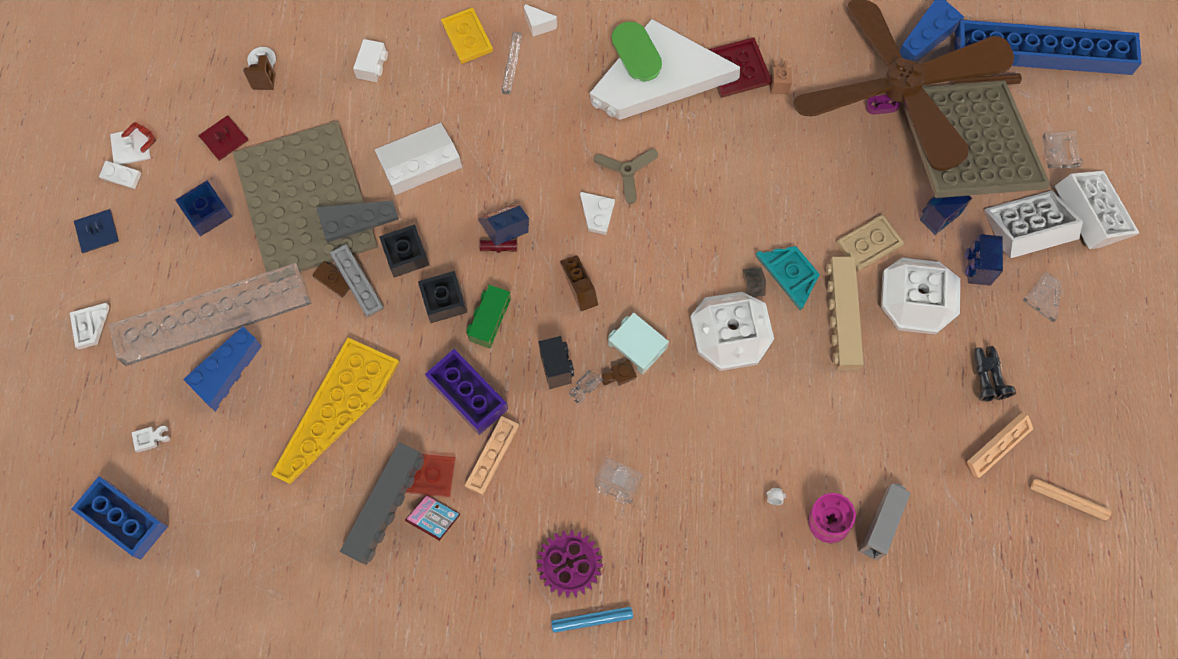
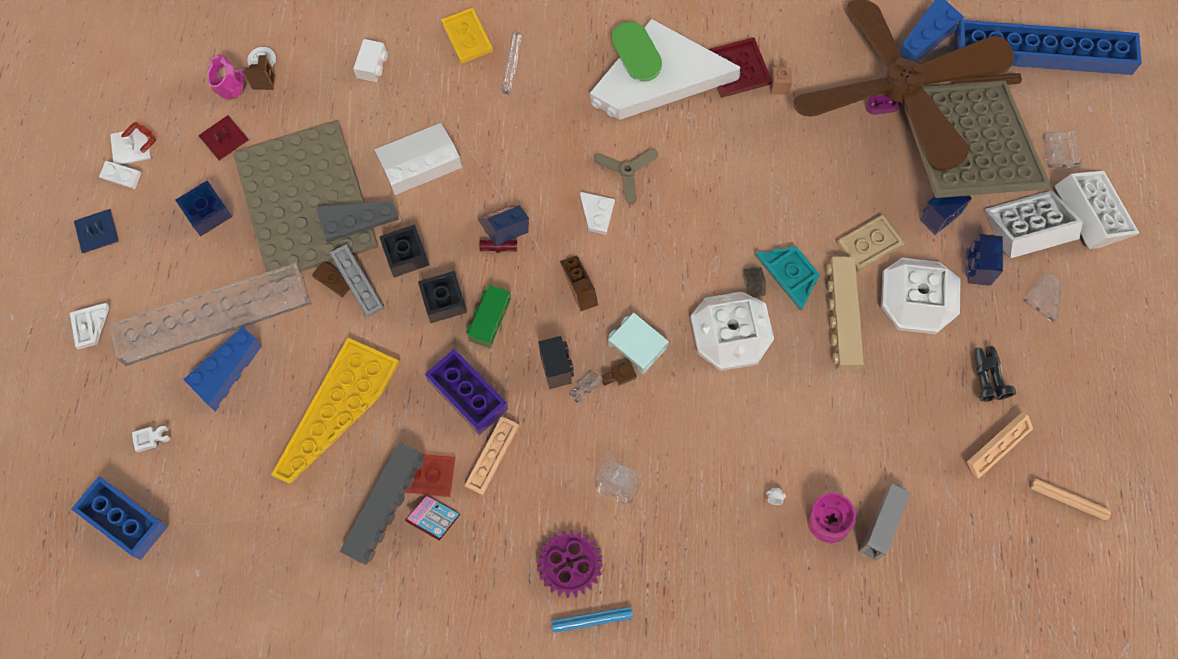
(232, 83): none -> dark pink helmet
(539, 21): white slope -> none

